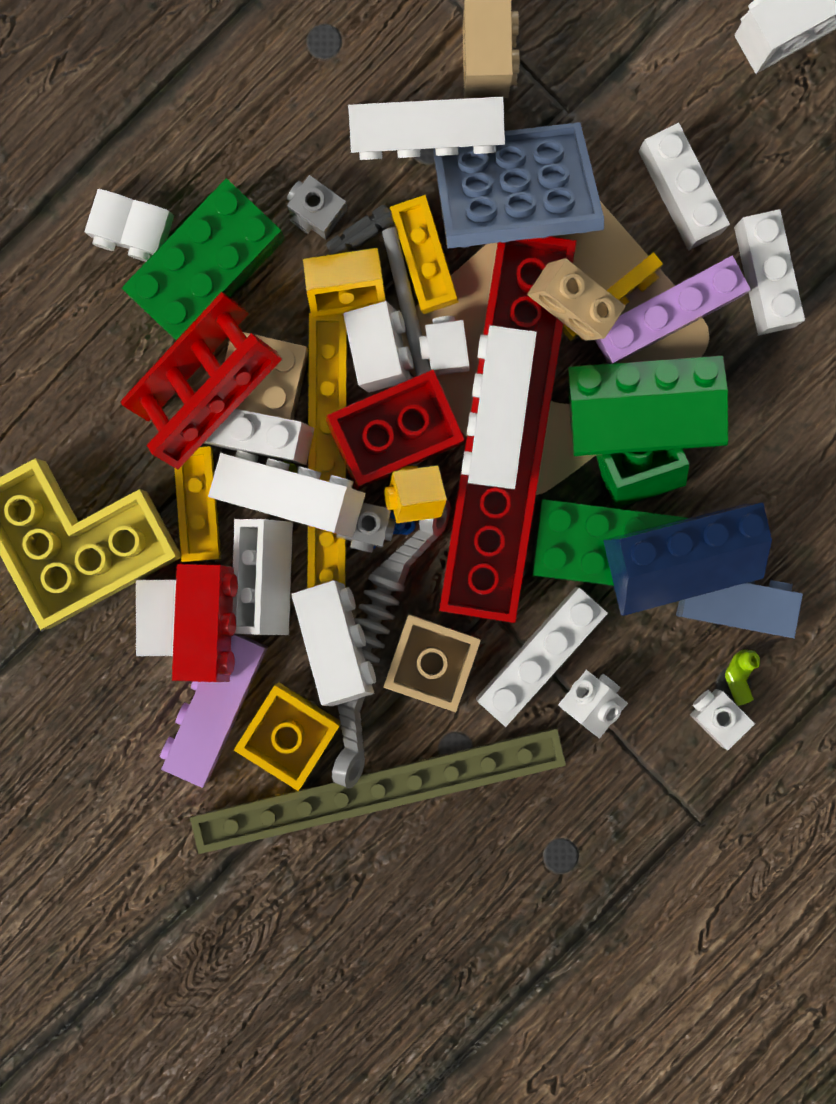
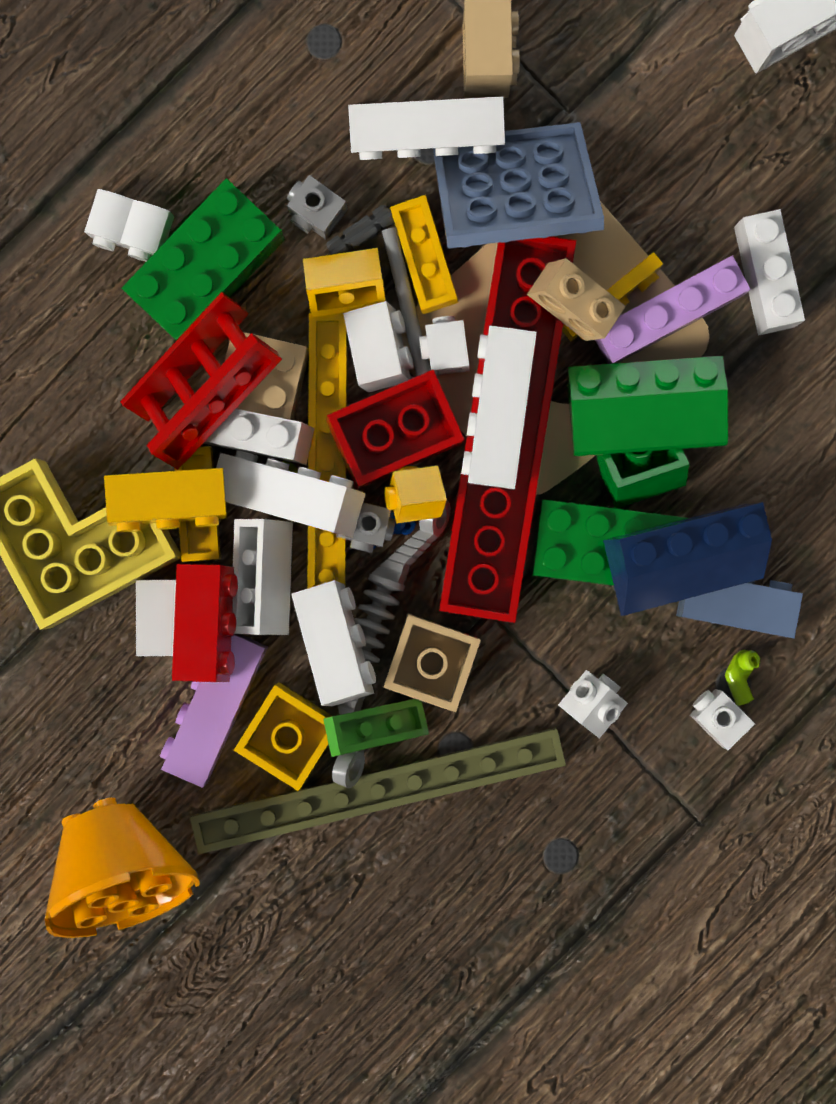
(114, 872): none -> light orange cone
(165, 499): none -> yellow brick
(375, 727): none -> bright green plate
(541, 656): white brick -> none
(683, 186): white brick -> none

